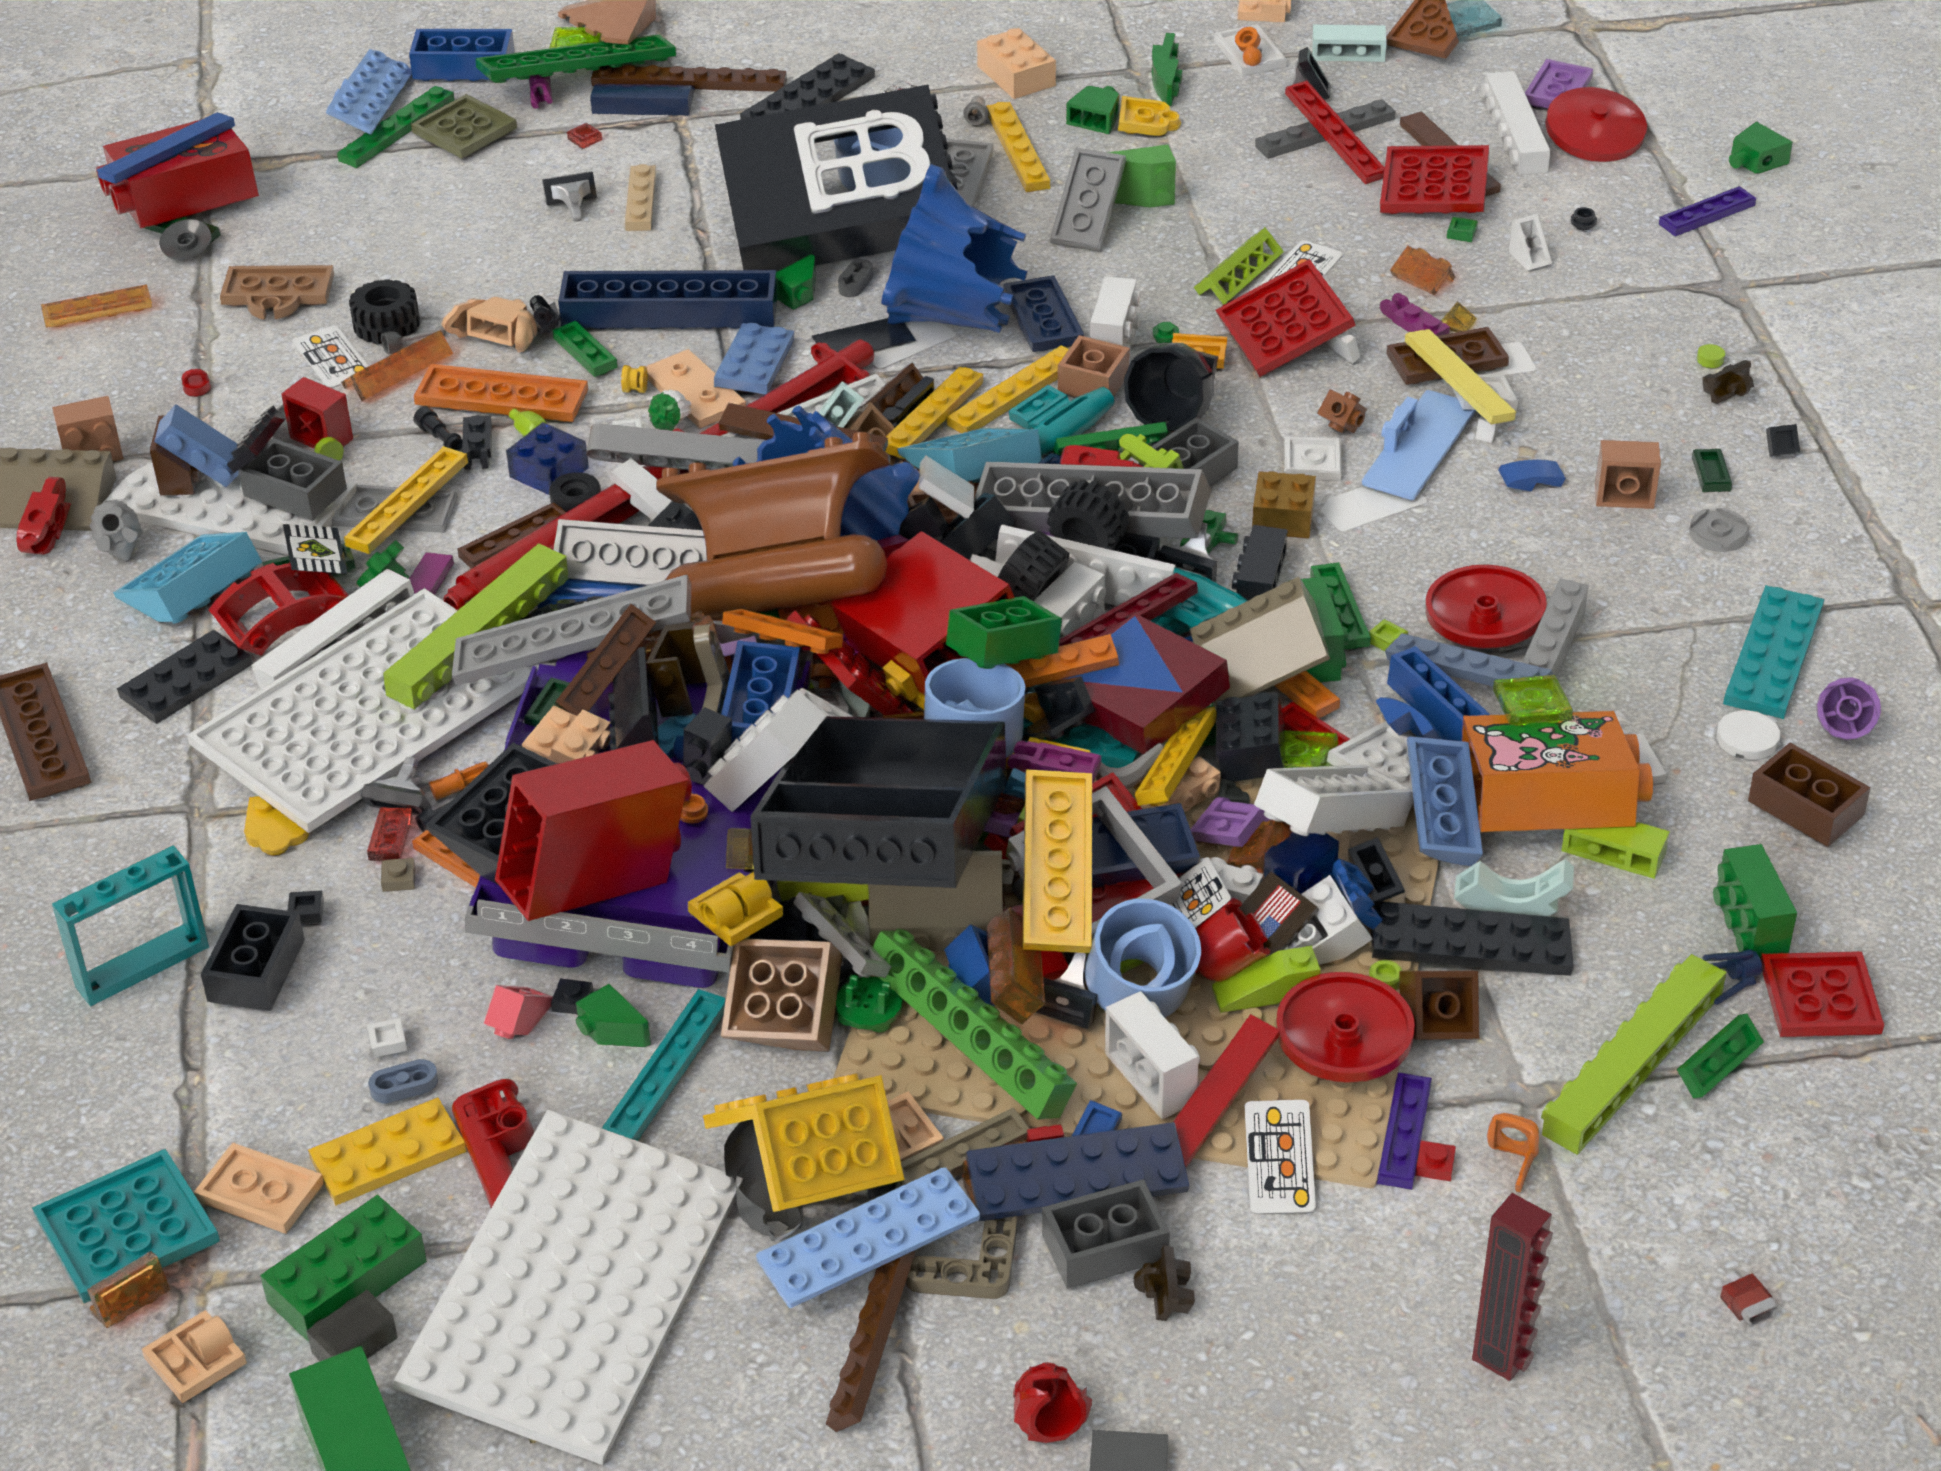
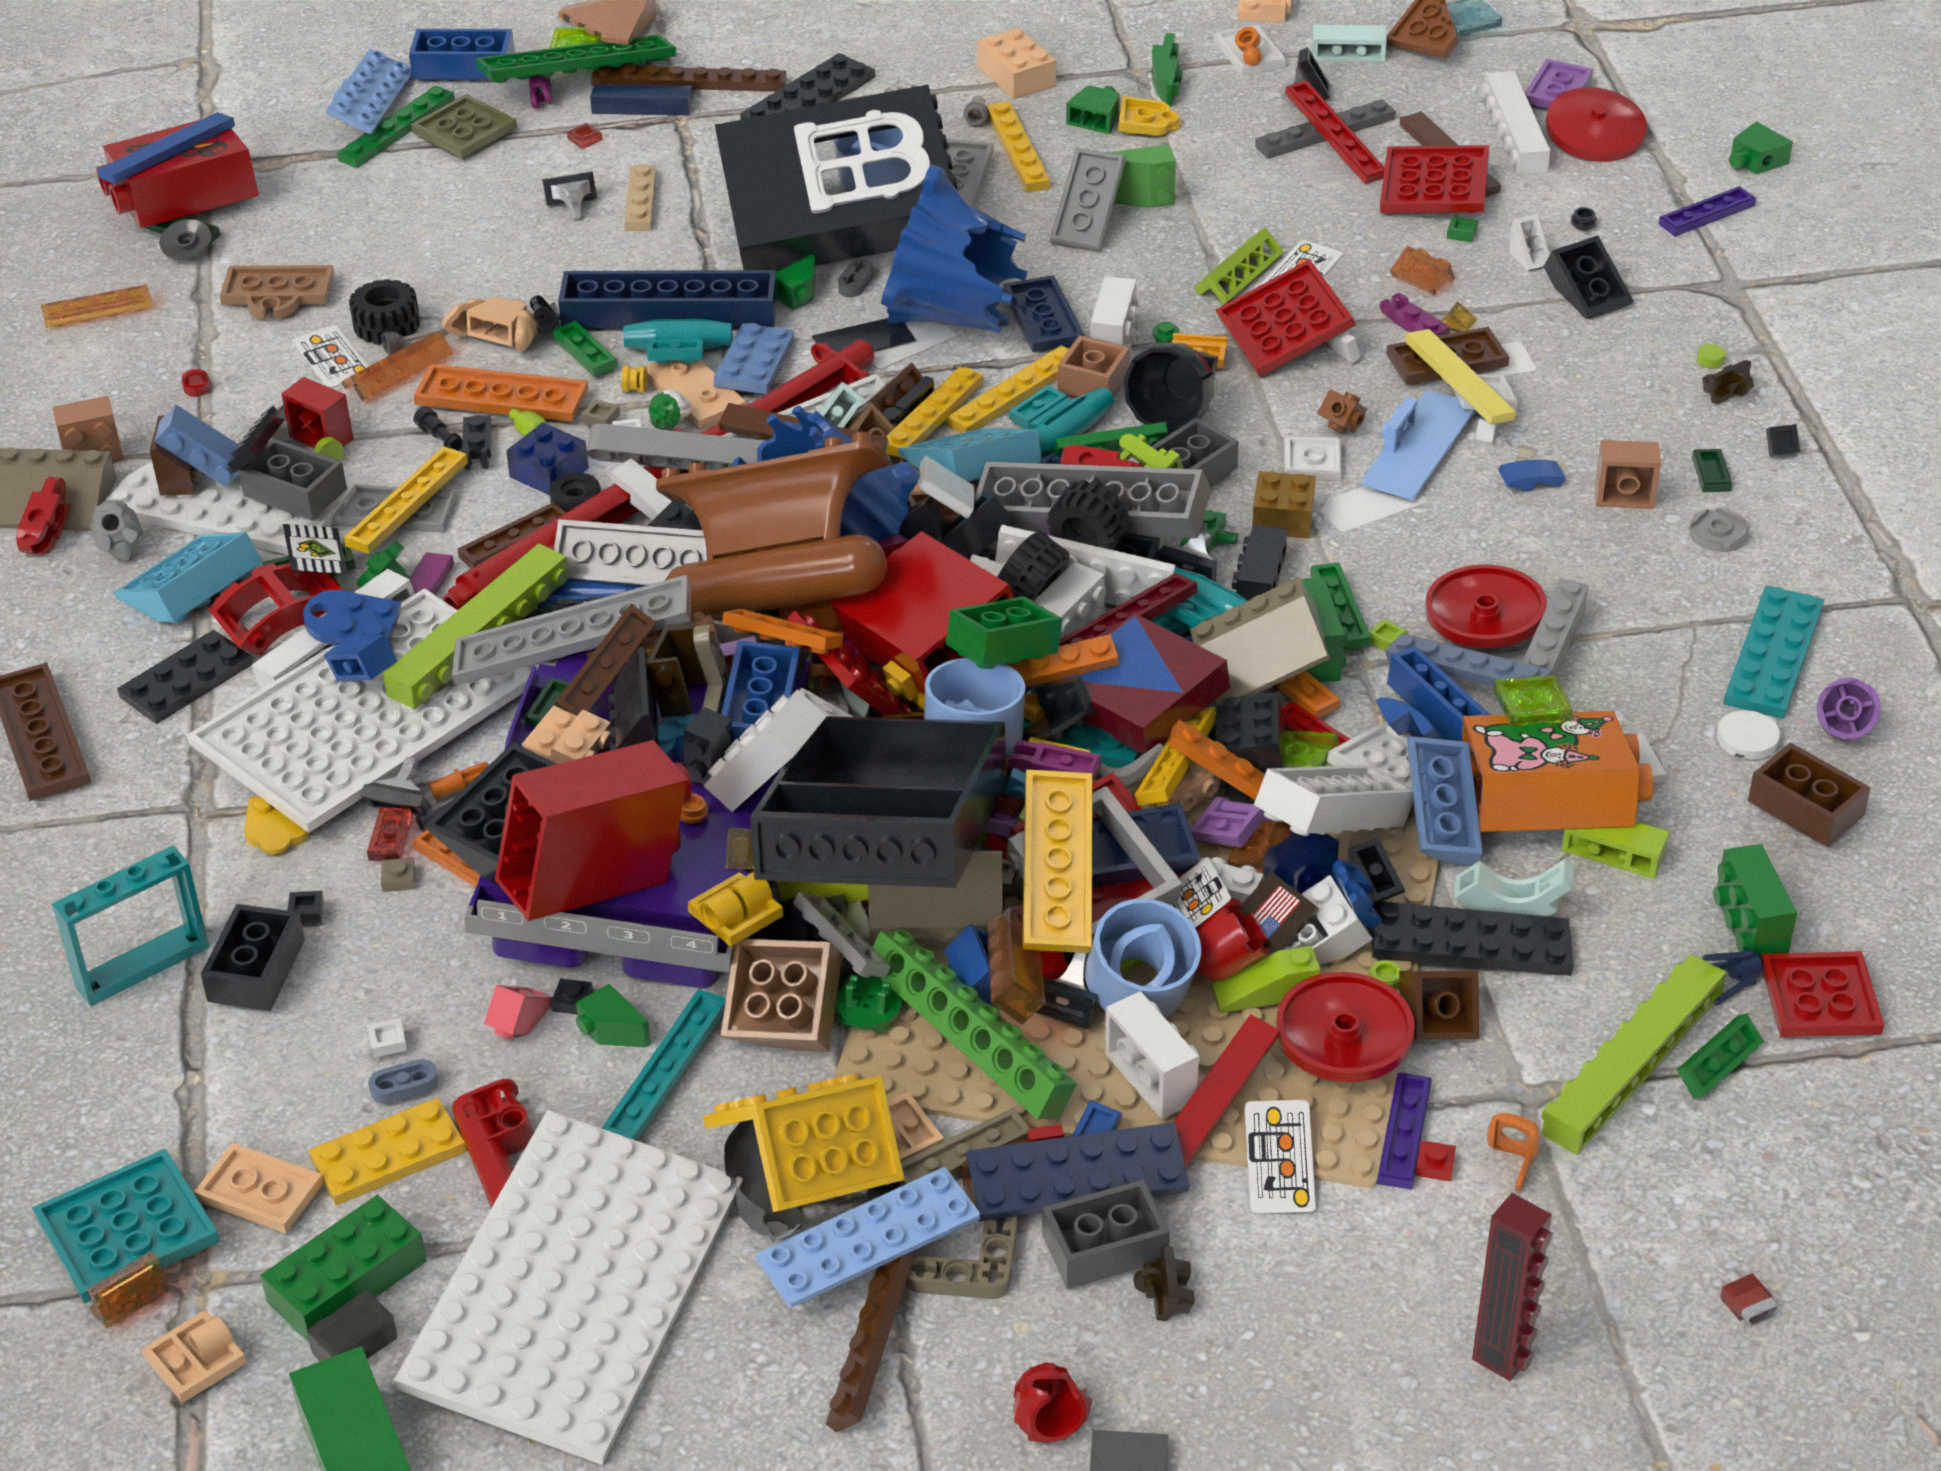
(350, 616): none -> blue plate
(360, 657): none -> blue brick
(600, 413): none -> dark tan plate
(677, 338): none -> teal plate
(1216, 758): none -> orange plate
(1587, 278): none -> black slope

